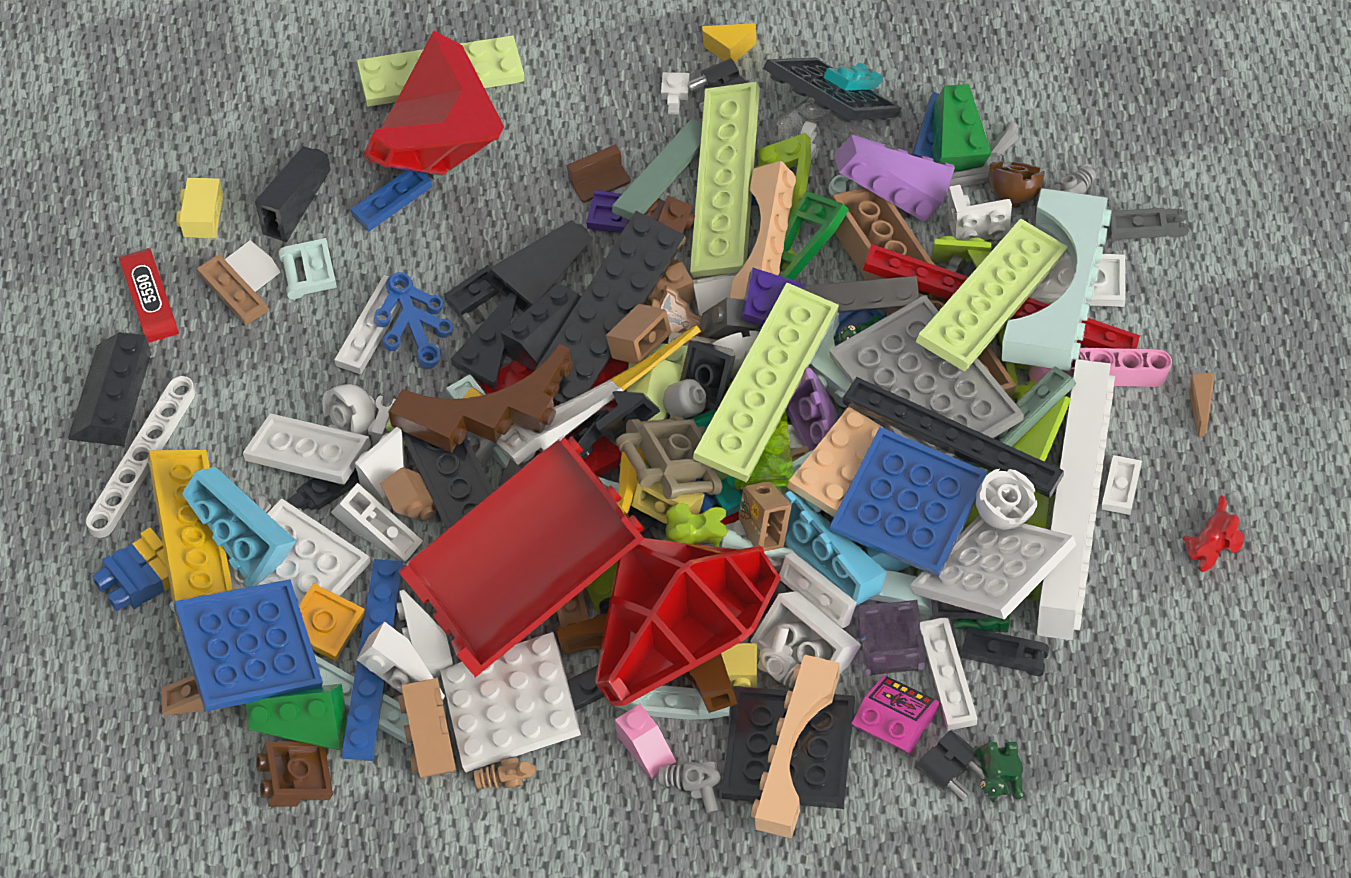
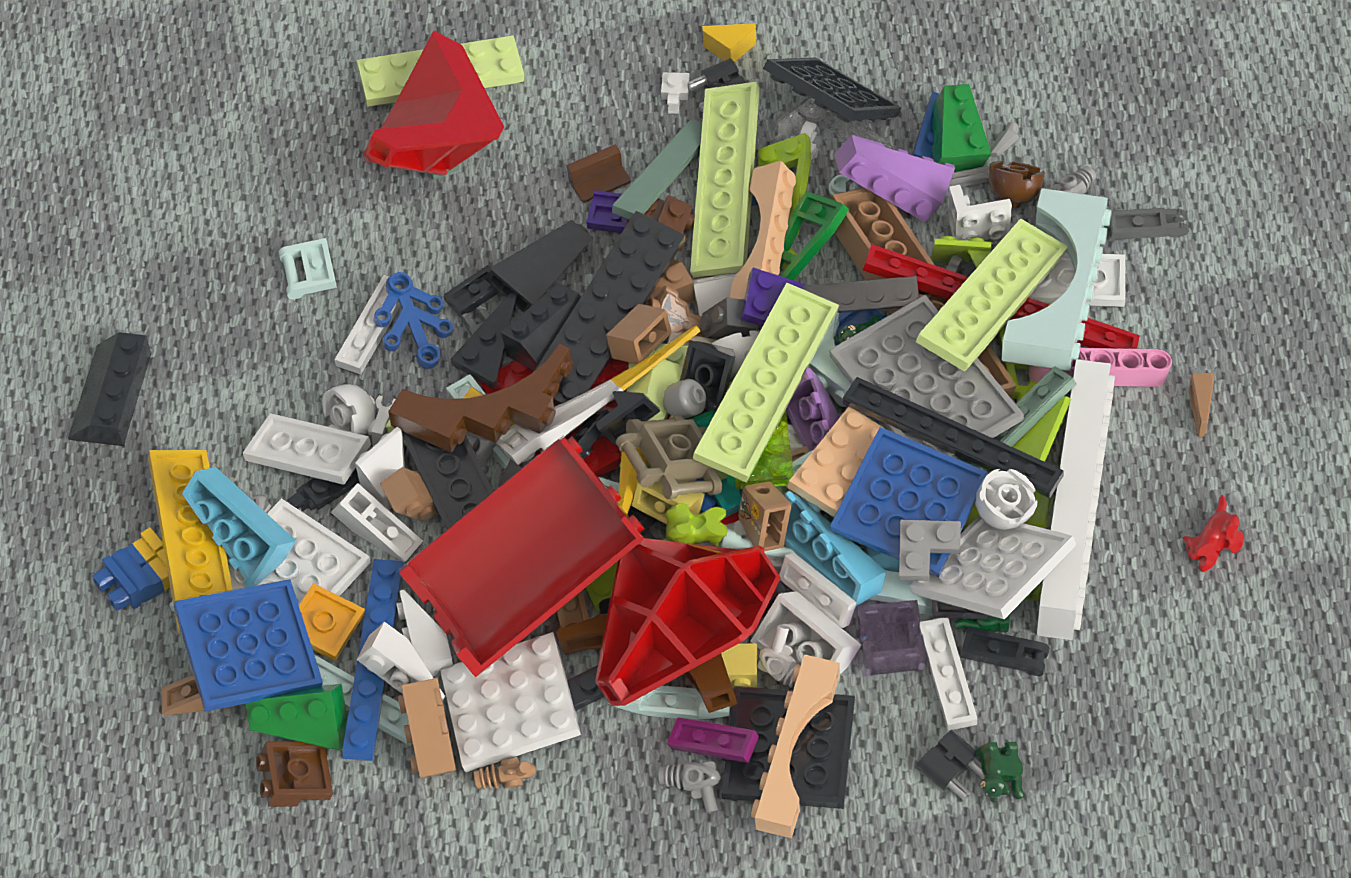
(140, 468): white beam -> none
(148, 295): red sticker -> none
(200, 207): light yellow brick -> none
(232, 289): medium nougat plate -> none
(253, 265): white sticker -> none
(291, 193): black slope -> none
(390, 198): blue plate -> none
(644, 740): bright pink slope -> none
(713, 739): none -> magenta plate
(854, 77): teal plate -> none
(896, 714): dark pink piece -> none
(920, 539): none -> light grey plate
(1121, 485): white plate -> none

